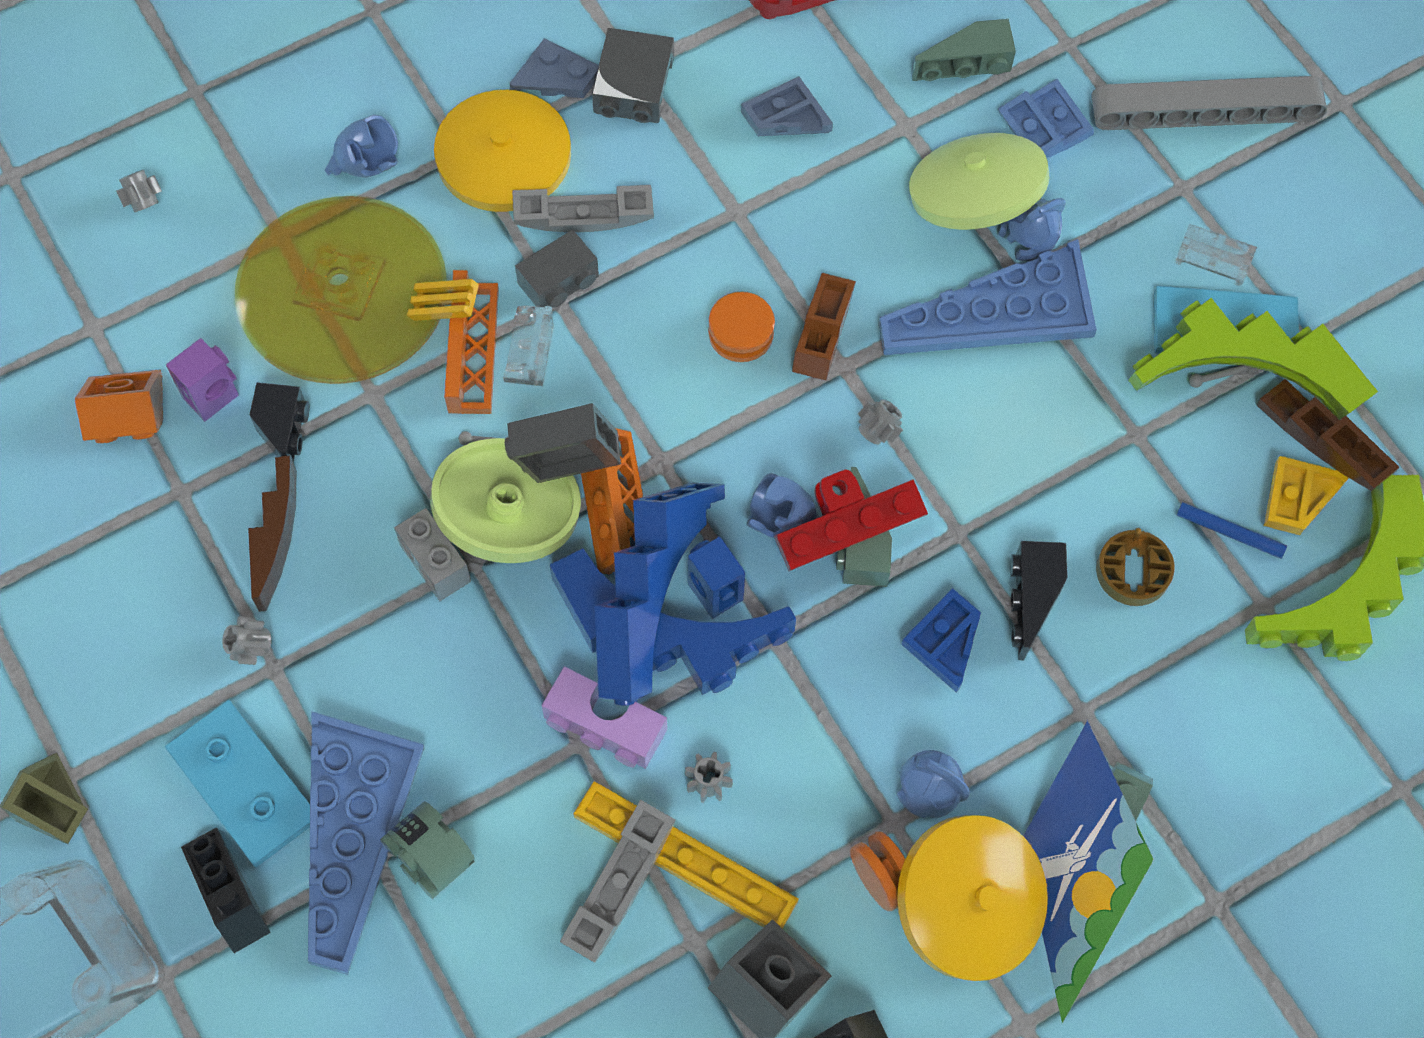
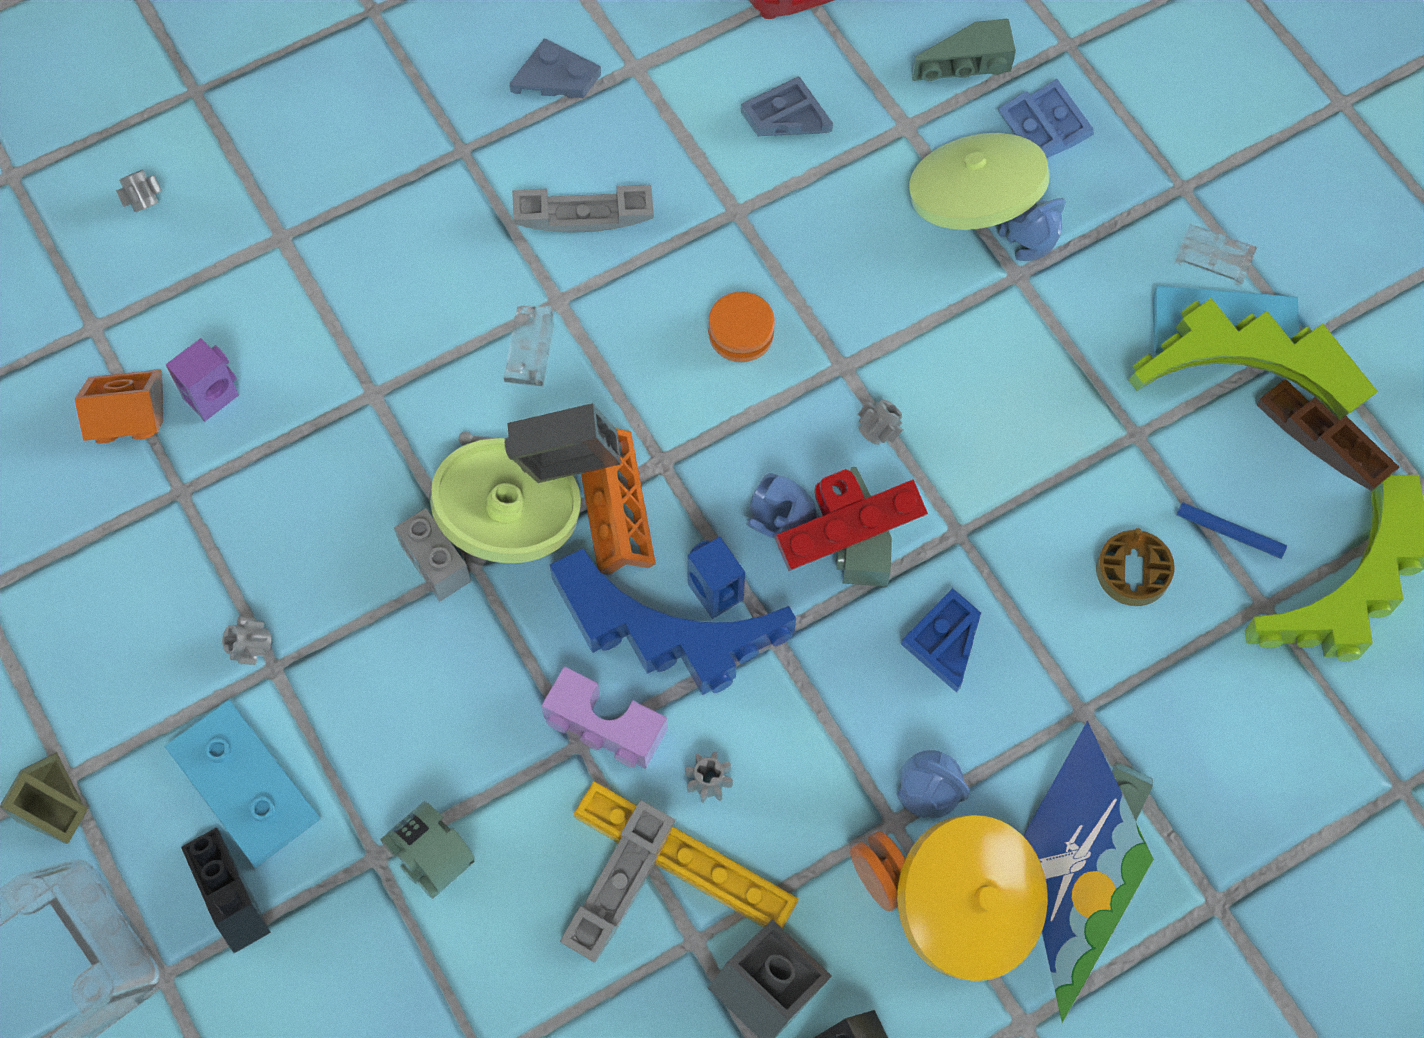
(271, 542): reddish brown slope -> none
(278, 417): black slope -> none
(347, 328): clear yellow dish -> none
(354, 801): medium blue wing -> none
(364, 148): medium blue helmet -> none
(445, 294): yellow tile -> none
(458, 354): orange fence -> none
(499, 146): yellow dish -> none
(557, 271): dark grey brick -> none
(629, 623): blue arch -> none
(632, 75): dark grey panel -> none
(823, 326): dark orange slope -> none
(1010, 306): medium blue wing -> none
(1040, 578): black slope -> none
(1197, 380): light grey hinge -> none
(1208, 103): light grey beam -> none
(1299, 494): yellow wing -> none

